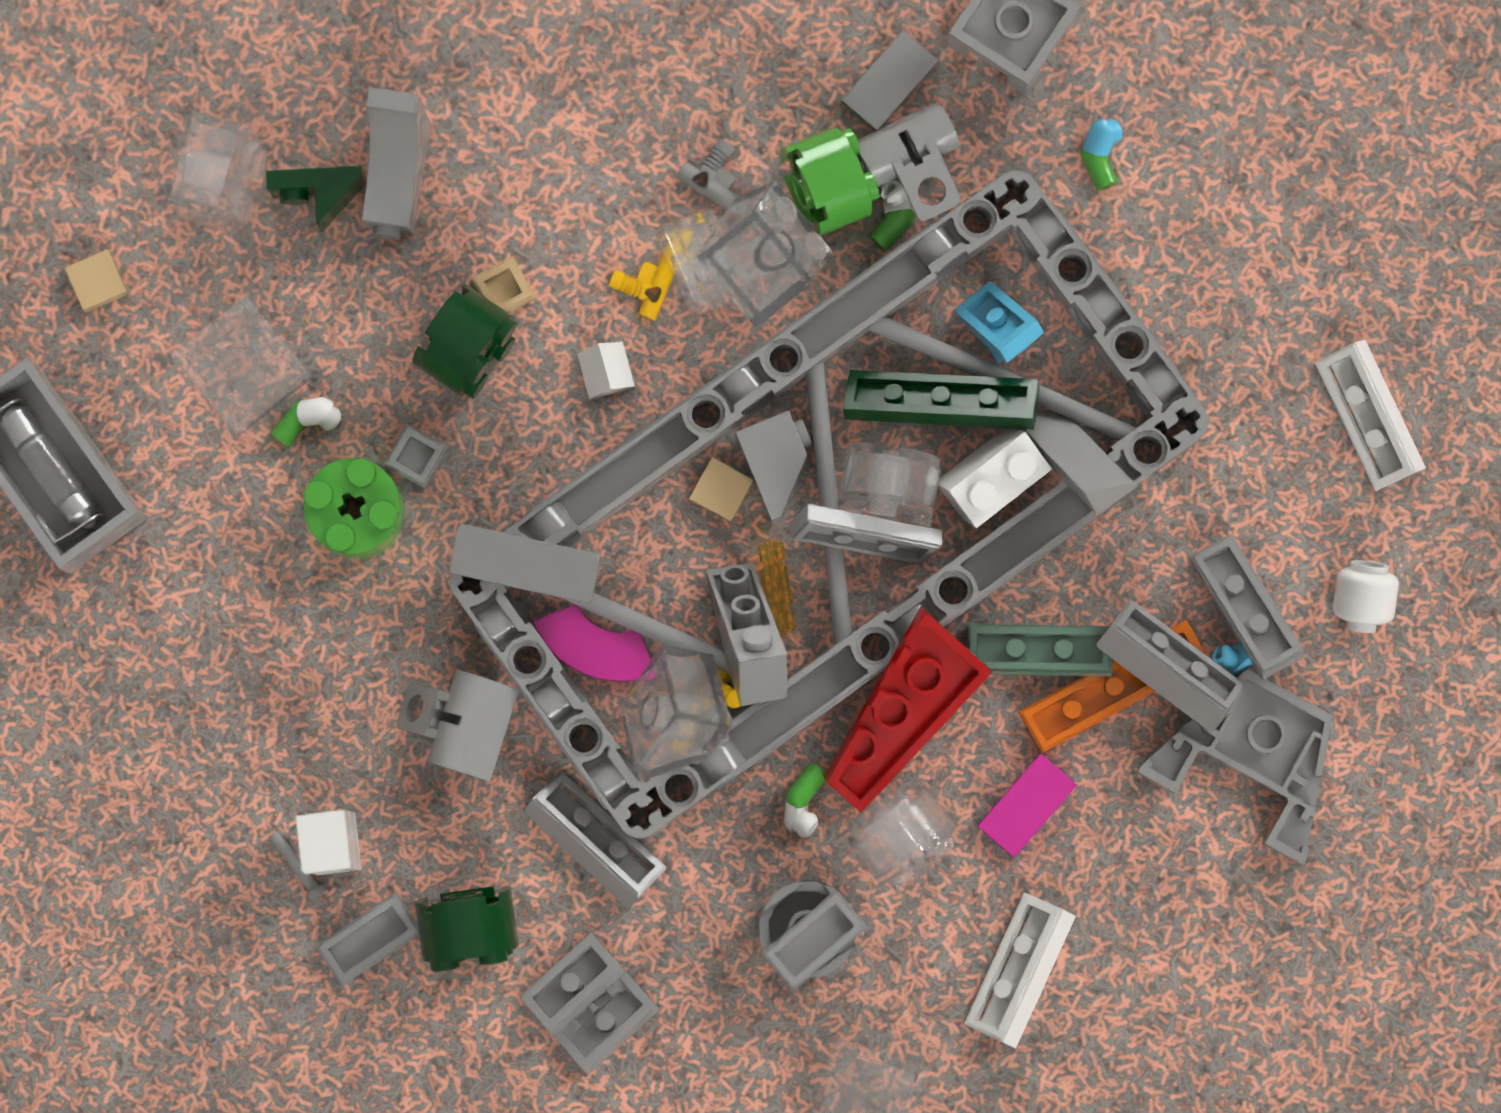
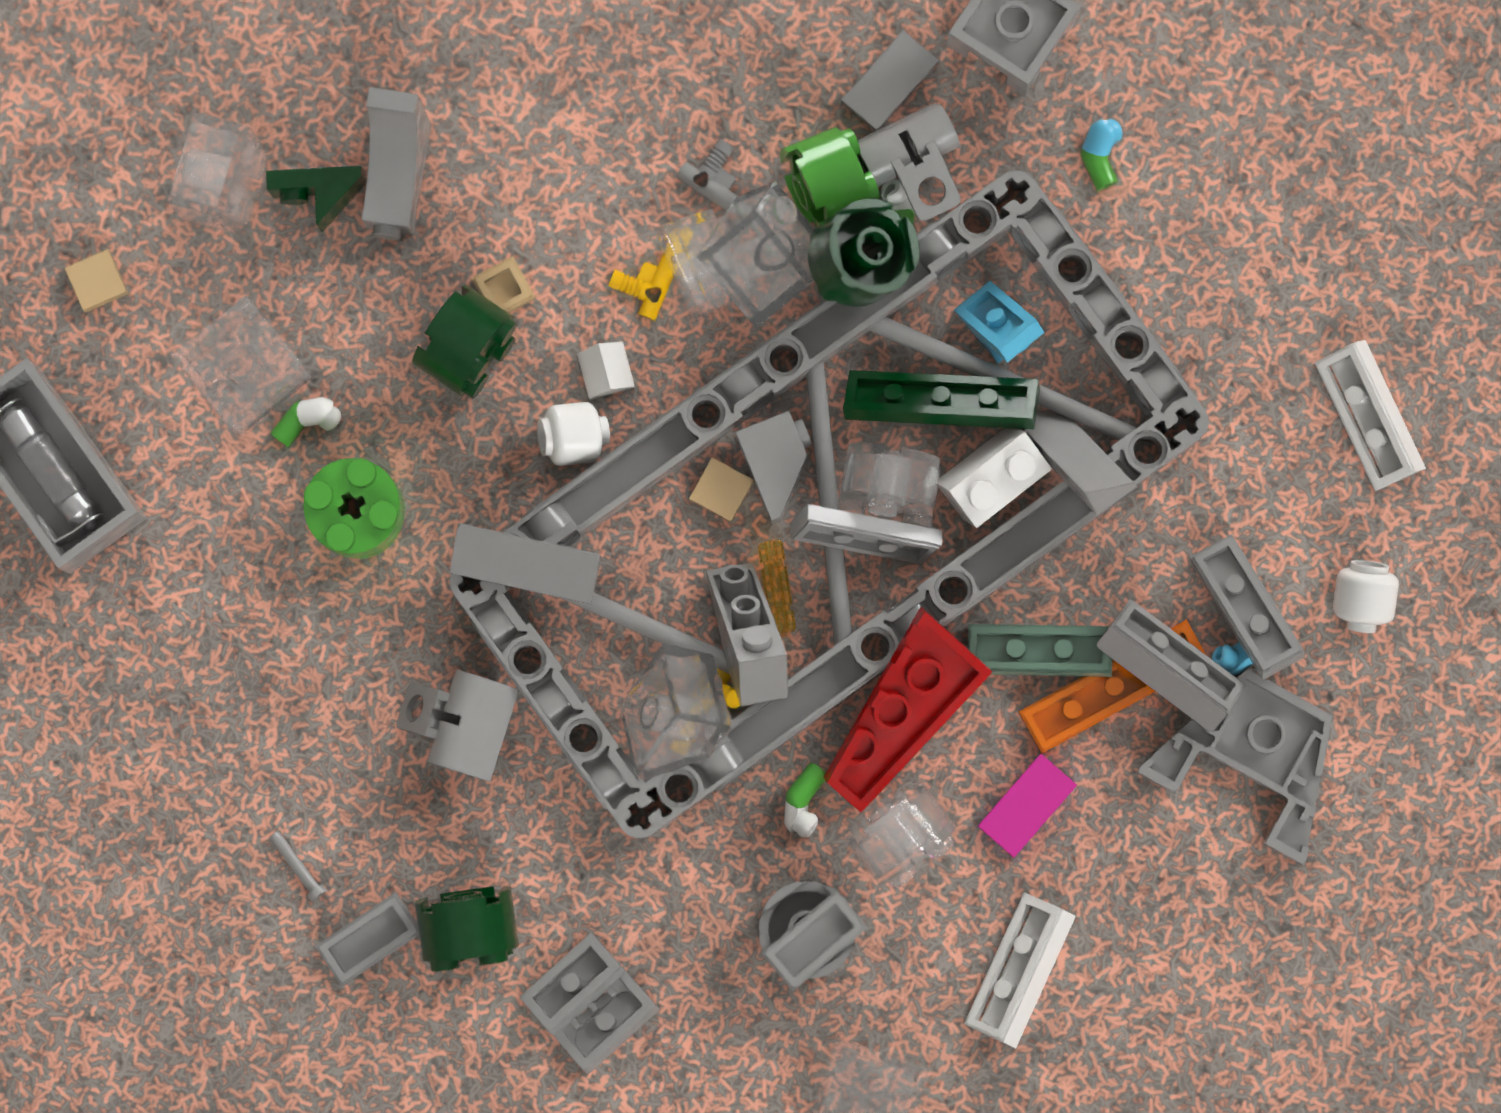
(328, 842): white panel -> none
(416, 456): light grey tile -> none
(572, 433): none -> white head
(591, 649): dark pink tile -> none
(592, 844): light grey slope -> none
(862, 253): none -> dark green brick

